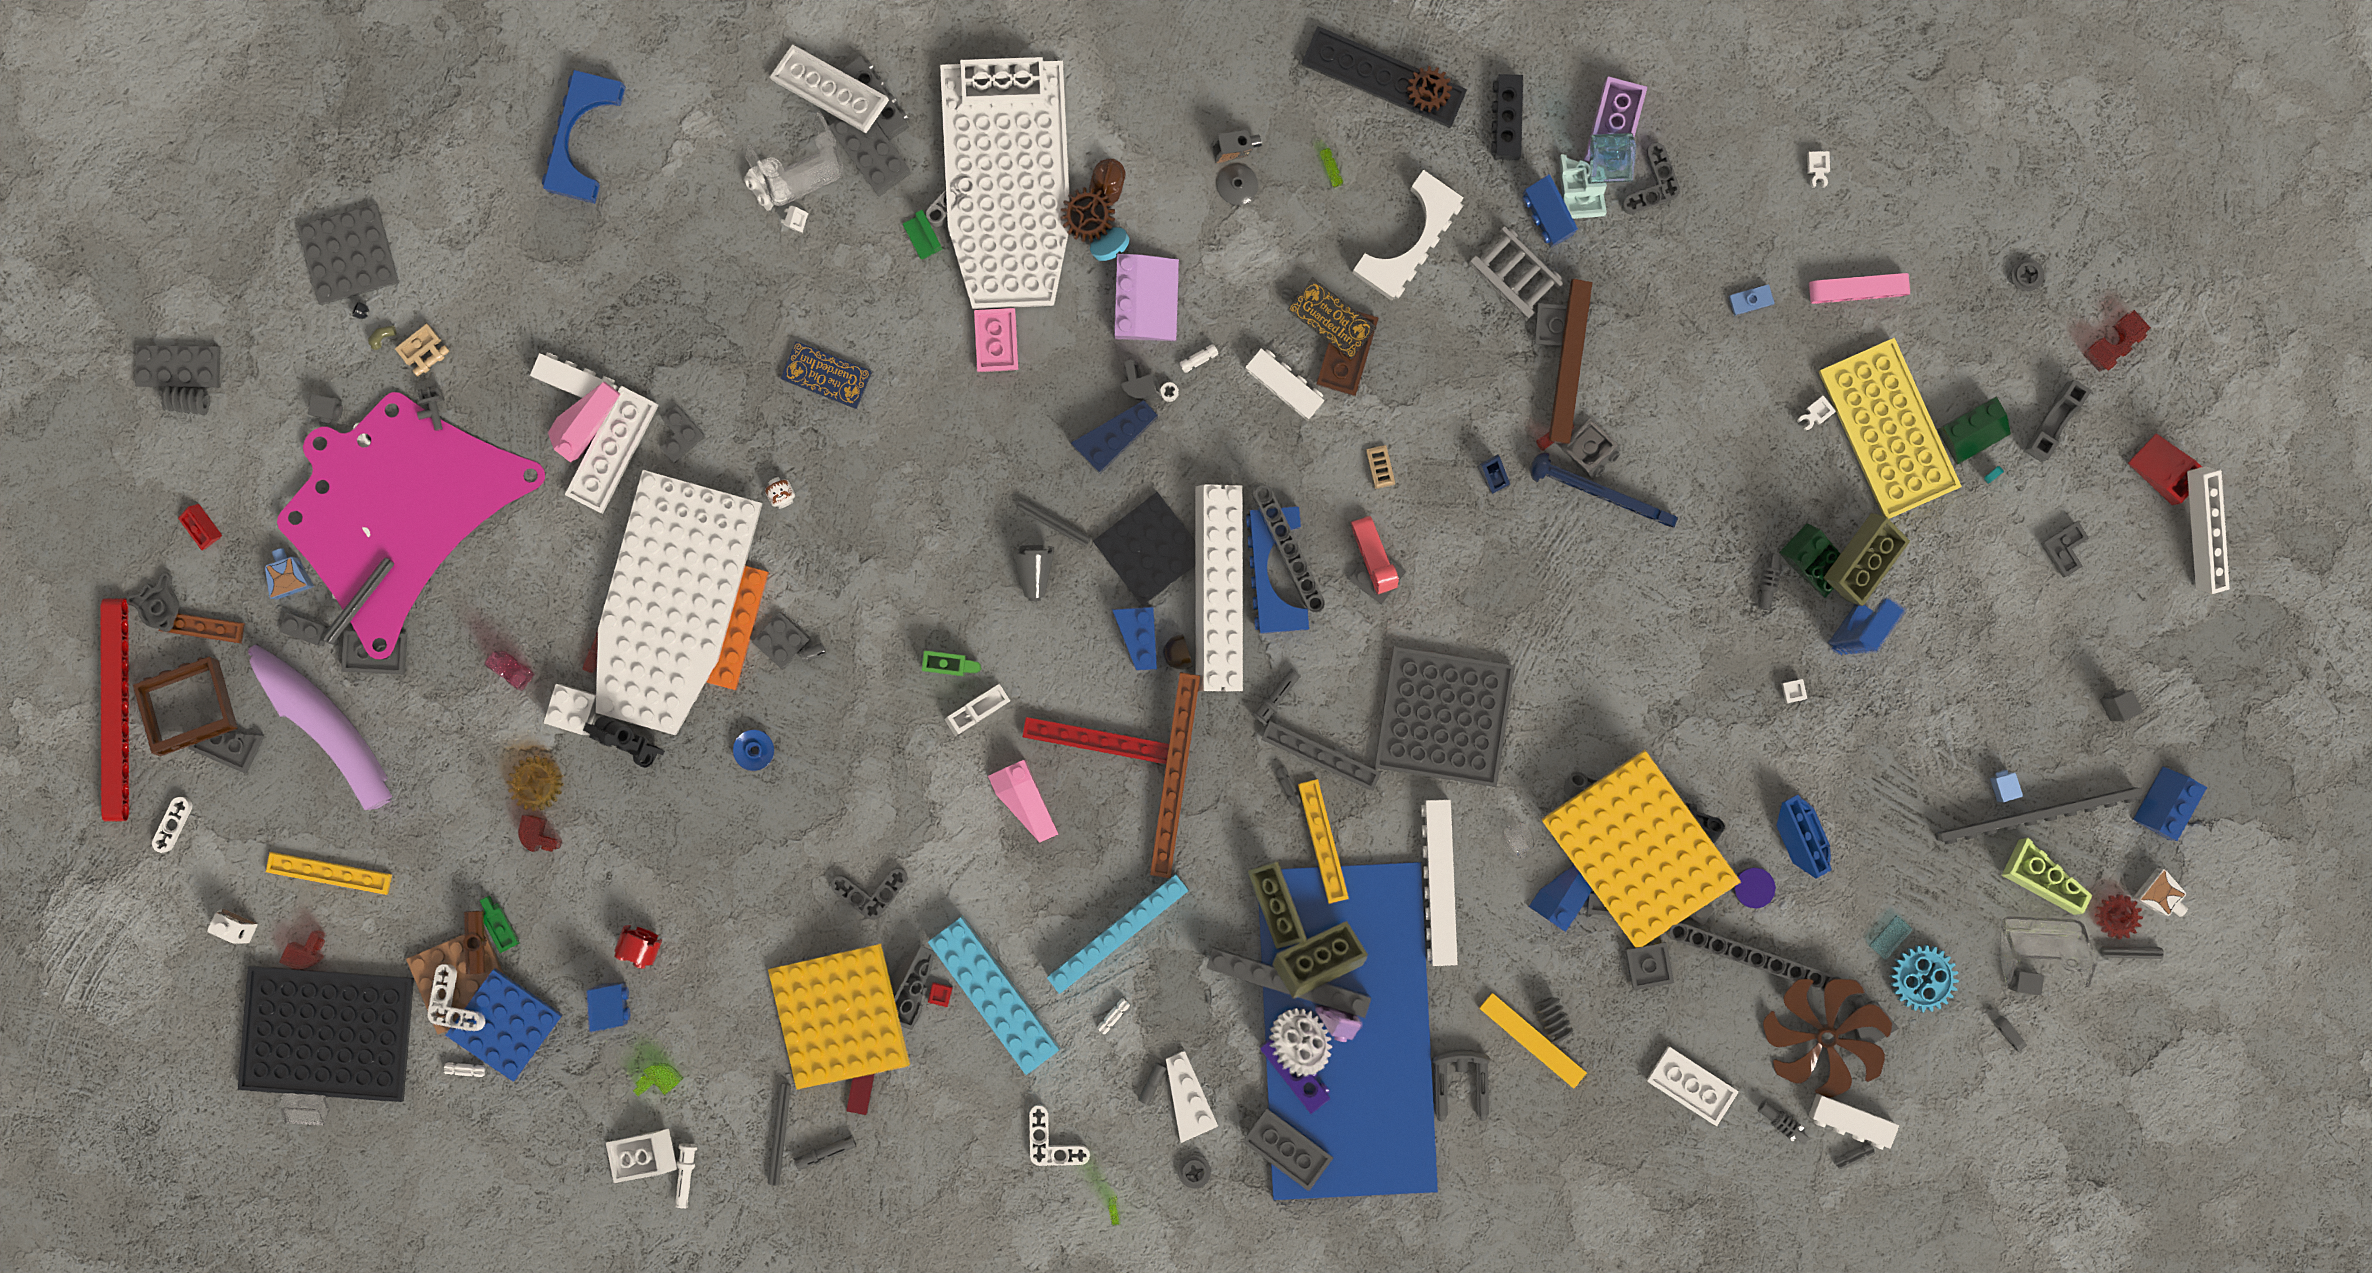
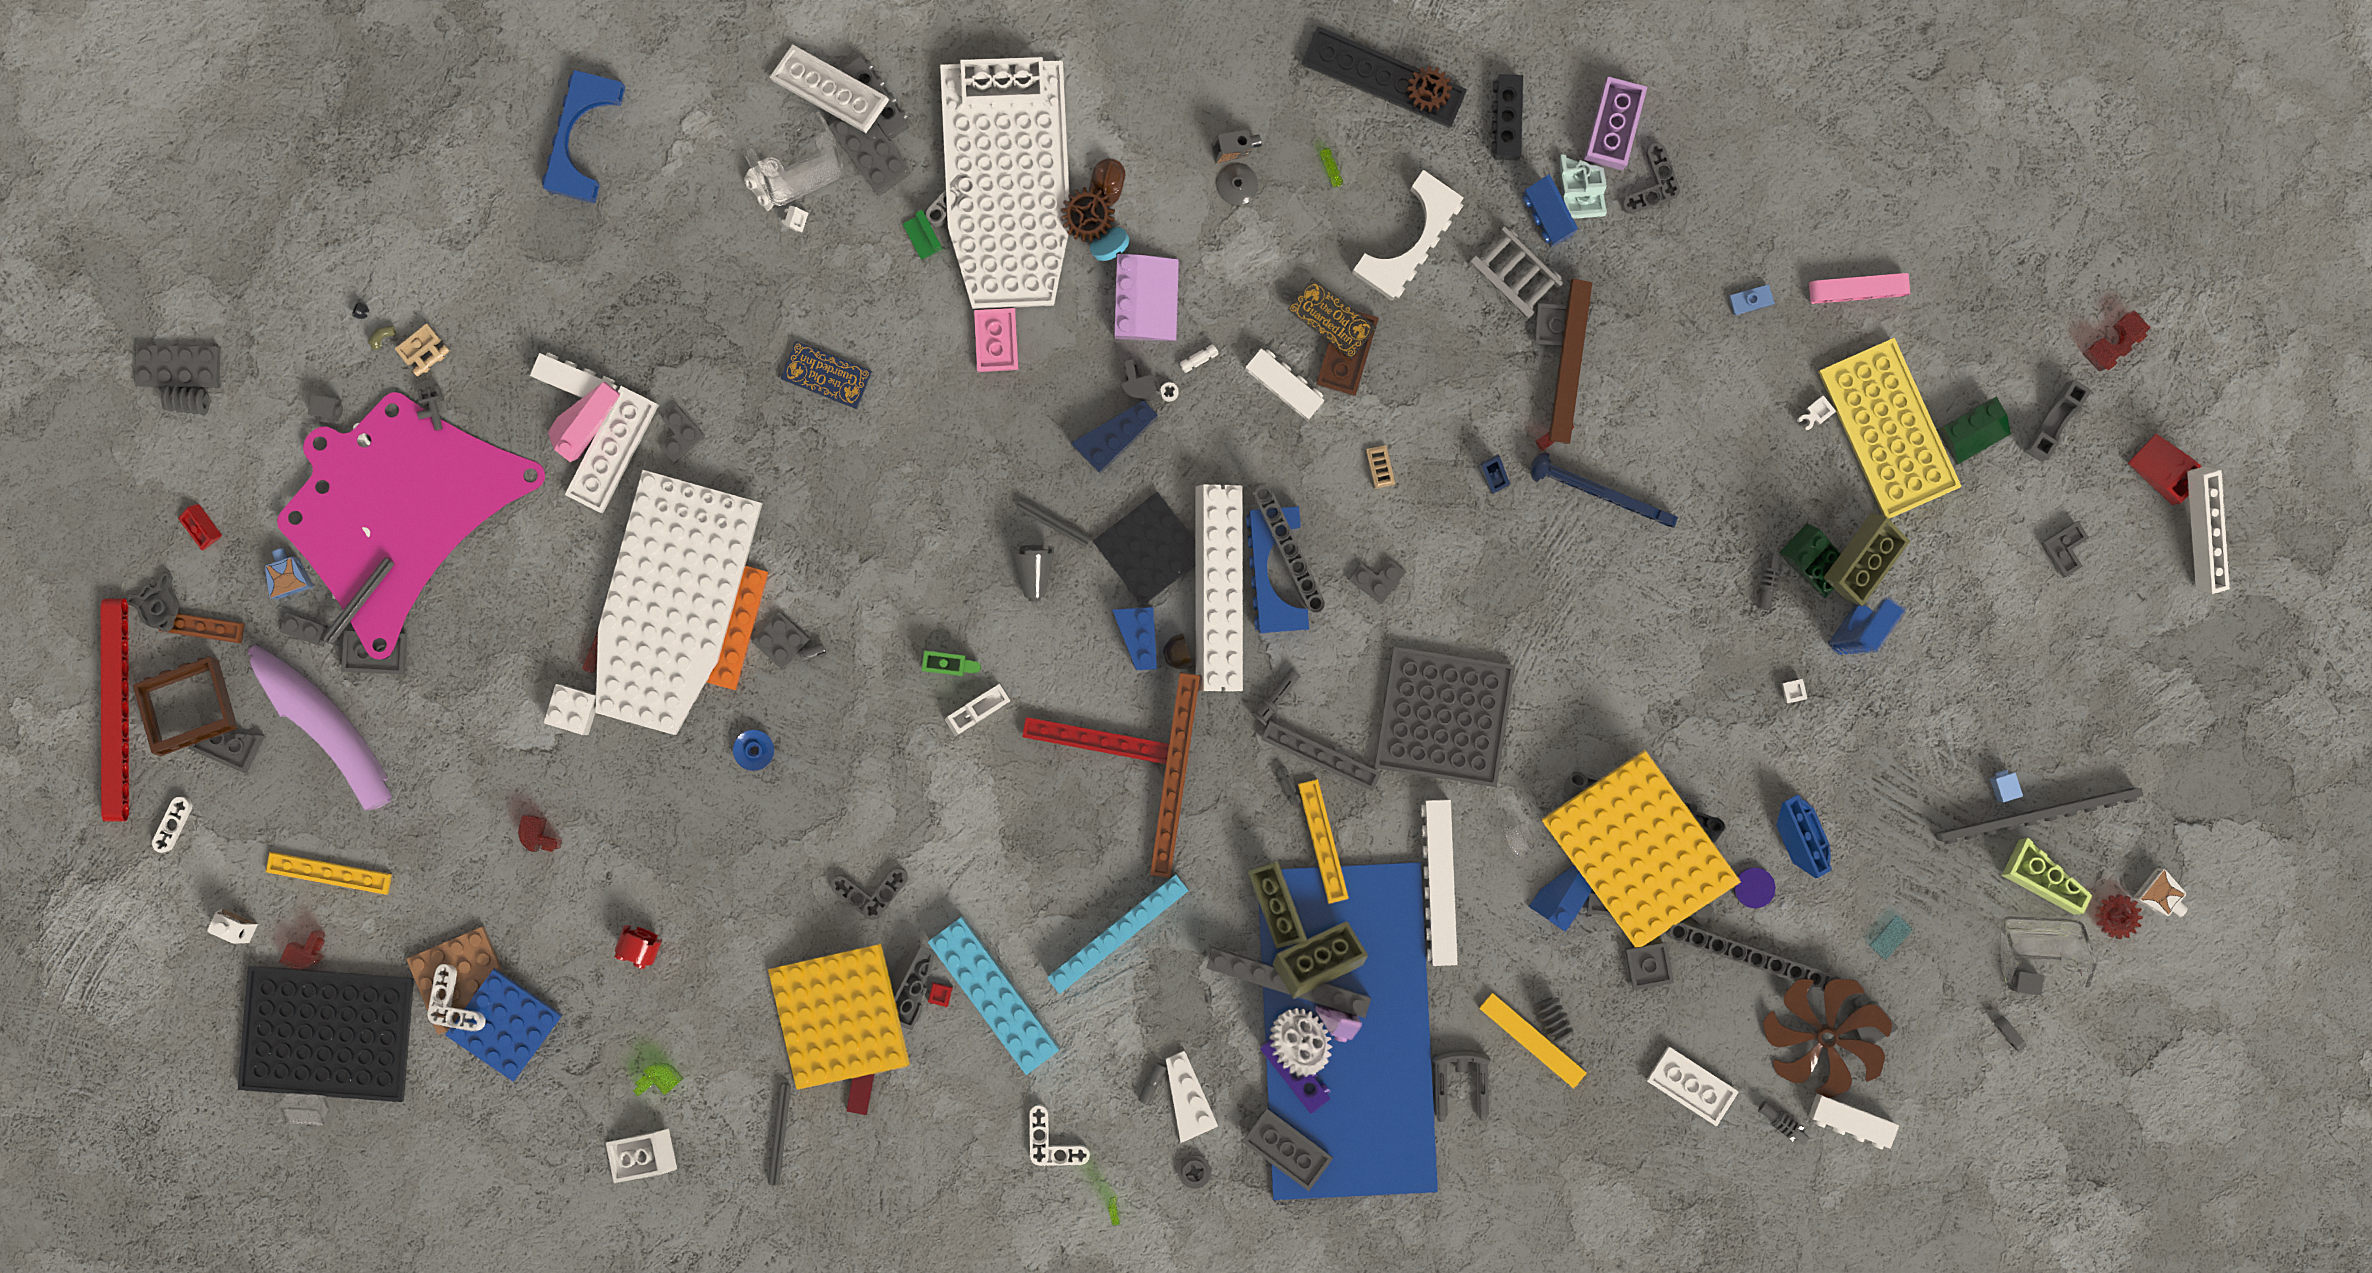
(348, 254): dark grey plate -> none
(464, 1069): white axle -> none
(474, 928): reddish brown piece -> none
(498, 925): green hinge -> none
(510, 669): clear pink piece -> none
(537, 792): clear yellow gear -> none
(607, 1006): blue slope -> none
(614, 733): black plate -> none
(685, 1165): white pin -> none
(779, 493): white head -> none
(824, 1153): dark grey pin -> none
(1021, 795): bright pink wedge -> none
(1113, 1016): white axle -> none
(1381, 572): coral beam -> none
(1592, 449): dark grey plate -> none
(1612, 157): clear light blue slope -> none
(1818, 164): white plate -> none
(1854, 1156): dark grey axle -> none
(1939, 989): medium azure gear -> none
(1993, 474): teal tile -> none
(2030, 266): dark grey gear -> none
(2121, 704): dark grey brick -> none
(2132, 952): dark grey axle -> none
(2169, 804): blue slope -> none

